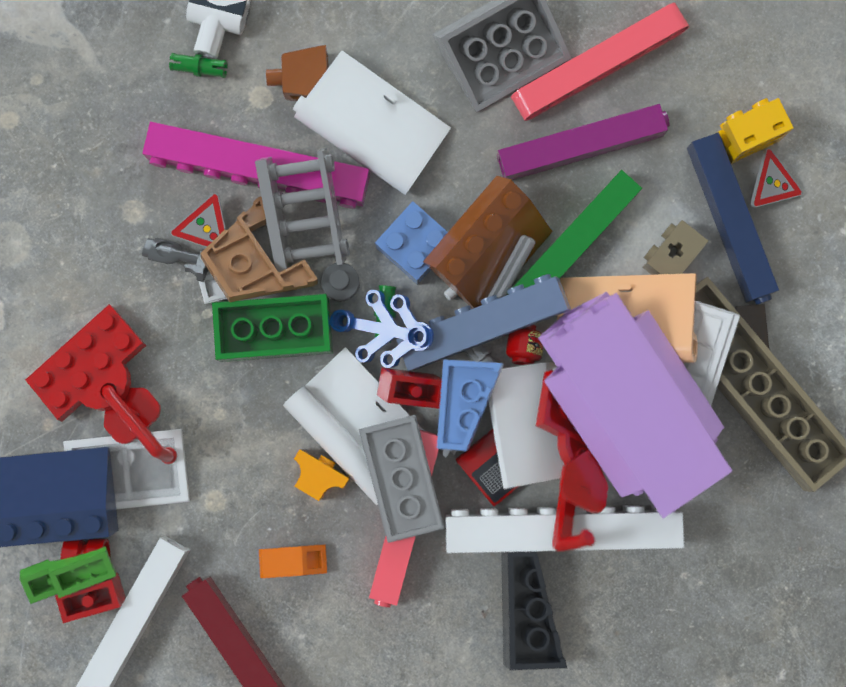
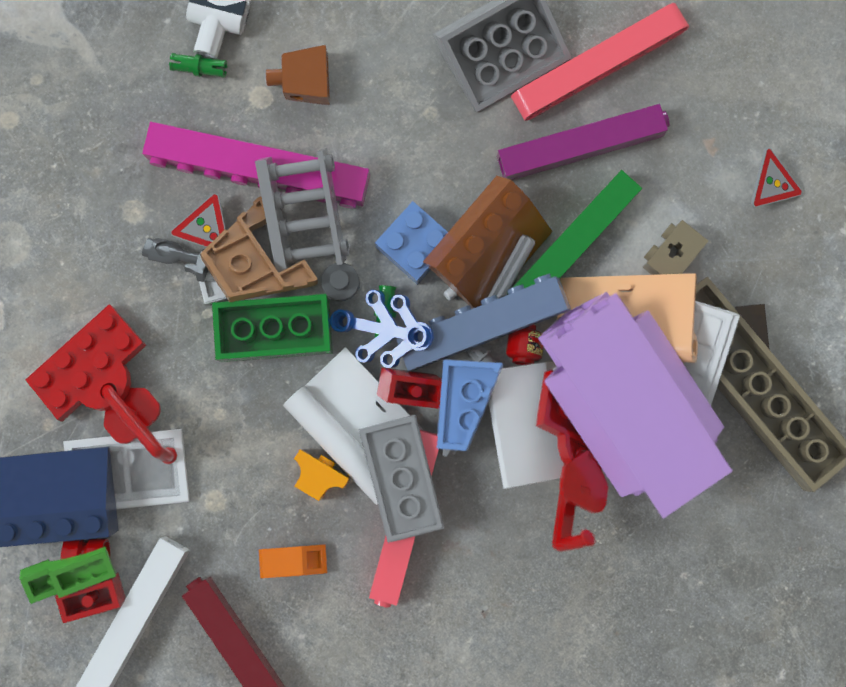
(371, 122): white door -> none
(483, 468): slope -> none
(527, 615): black wedge -> none
(534, 531): white brick -> none
(732, 219): dark blue brick -> none
(755, 129): yellow piece -> none

